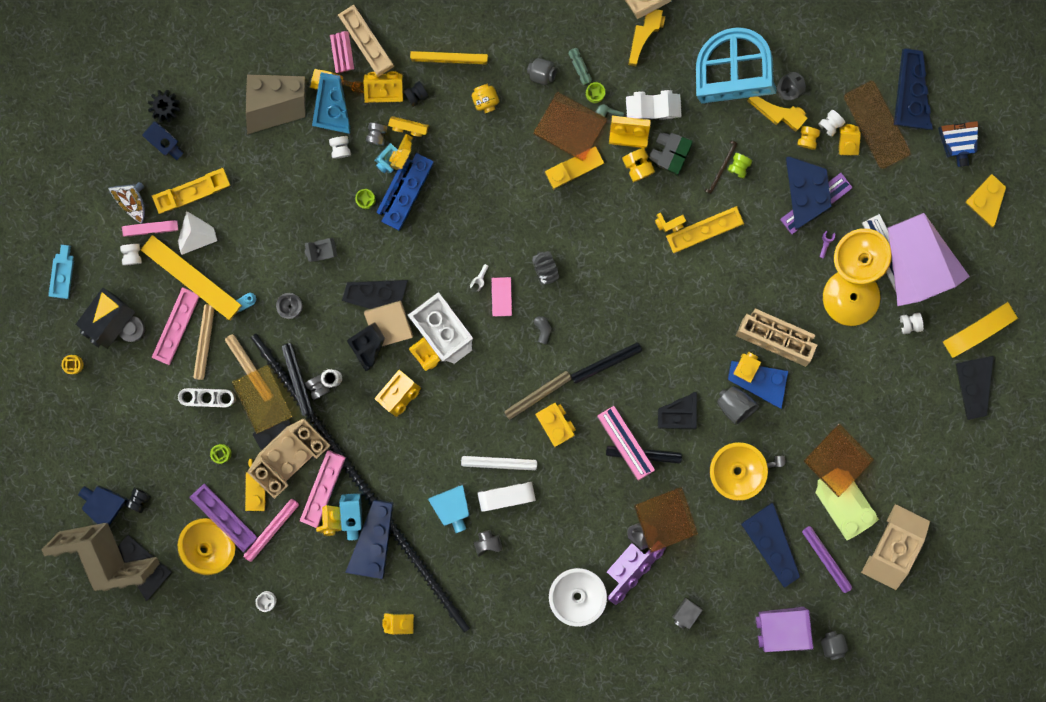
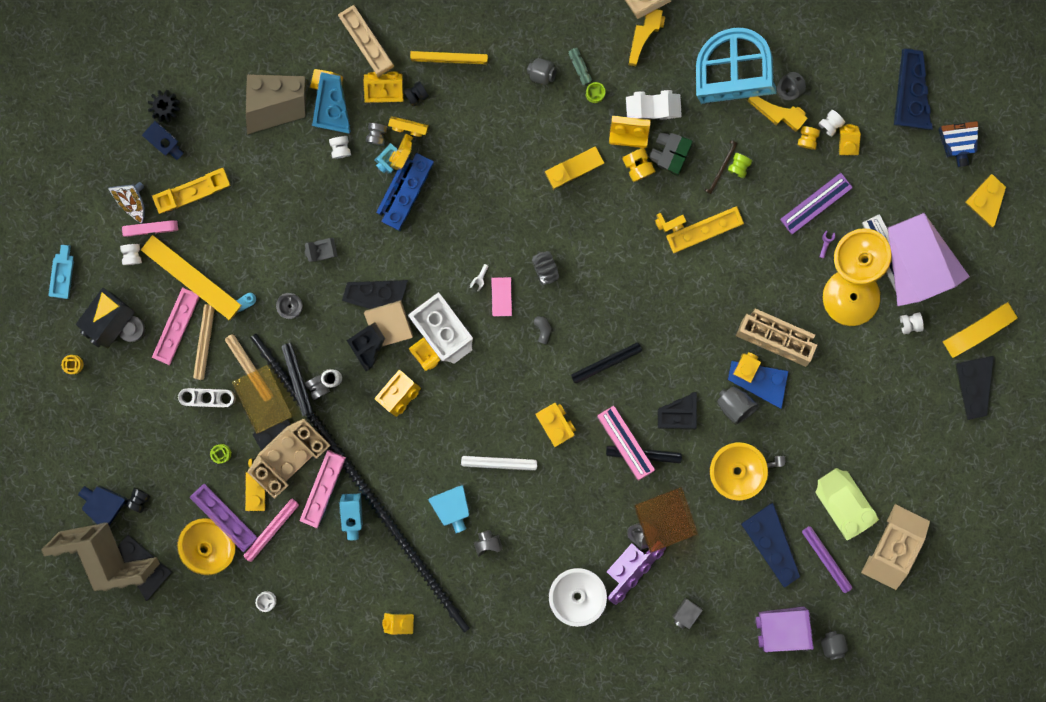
(195, 234): white slope -> none
(331, 520): yellow bracket -> none
(341, 54): bright pink tile -> none
(354, 85): clear orange hand -> none
(363, 197): lime wheel -> none
(372, 546): dark blue wing -> none
(485, 98): yellow head -> none
(506, 496): white beam -> none
(537, 395): dark tan axle -> none
(570, 126): clear orange piece -> none
(603, 109): sand green hand -> none
(808, 191): dark blue wing -> none
(838, 460): clear orange piece -> none
(876, 124): clear orange piece -> none

